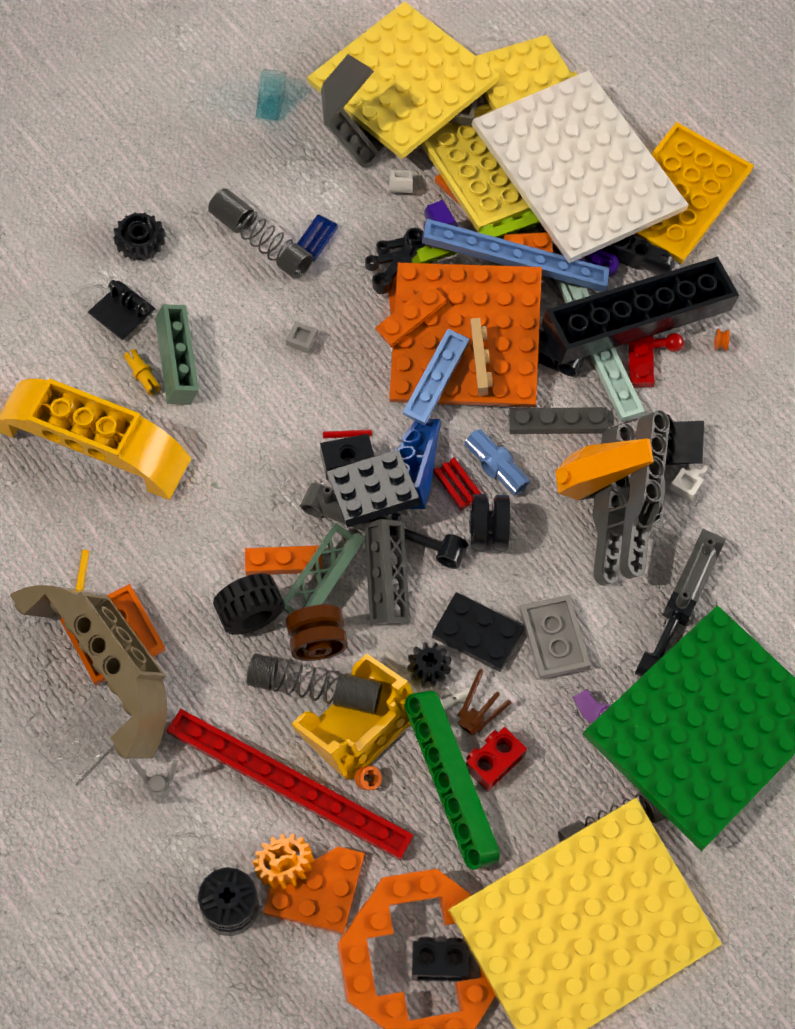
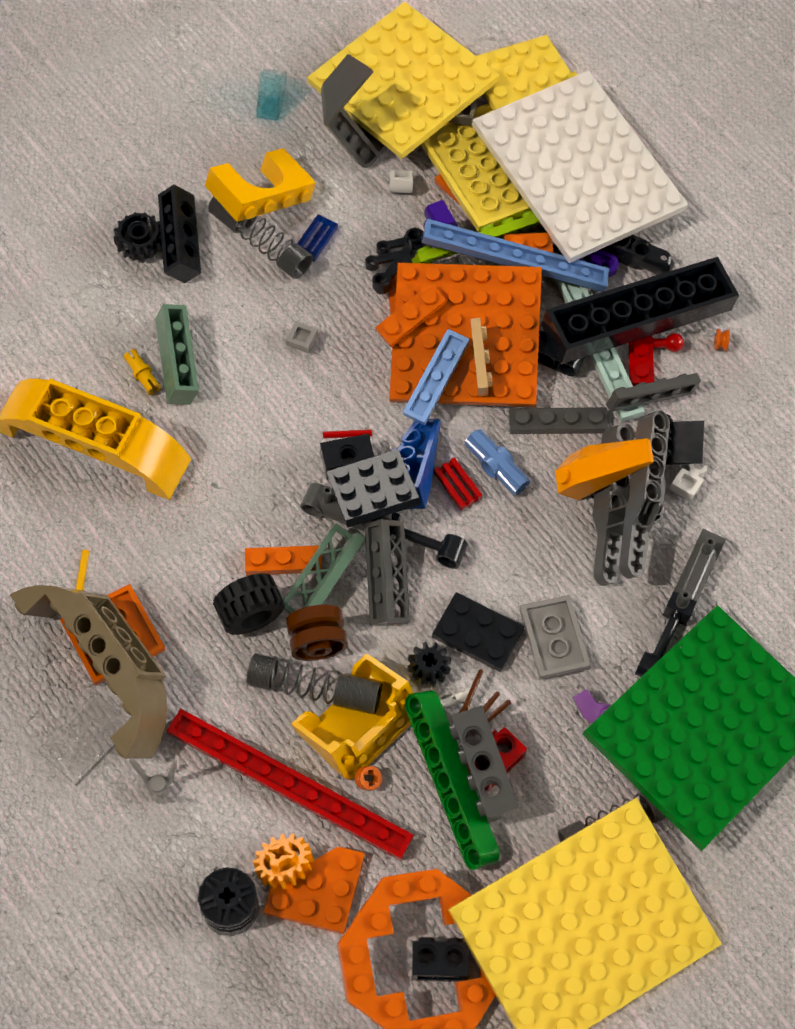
(121, 309): black hinge -> none
(179, 234): none -> black brick
(248, 201): none -> yellow arch
(475, 722): none -> dark grey brick
(486, 522): black wheel -> none
(653, 392): none -> dark grey plate
(706, 180): yellow plate -> none

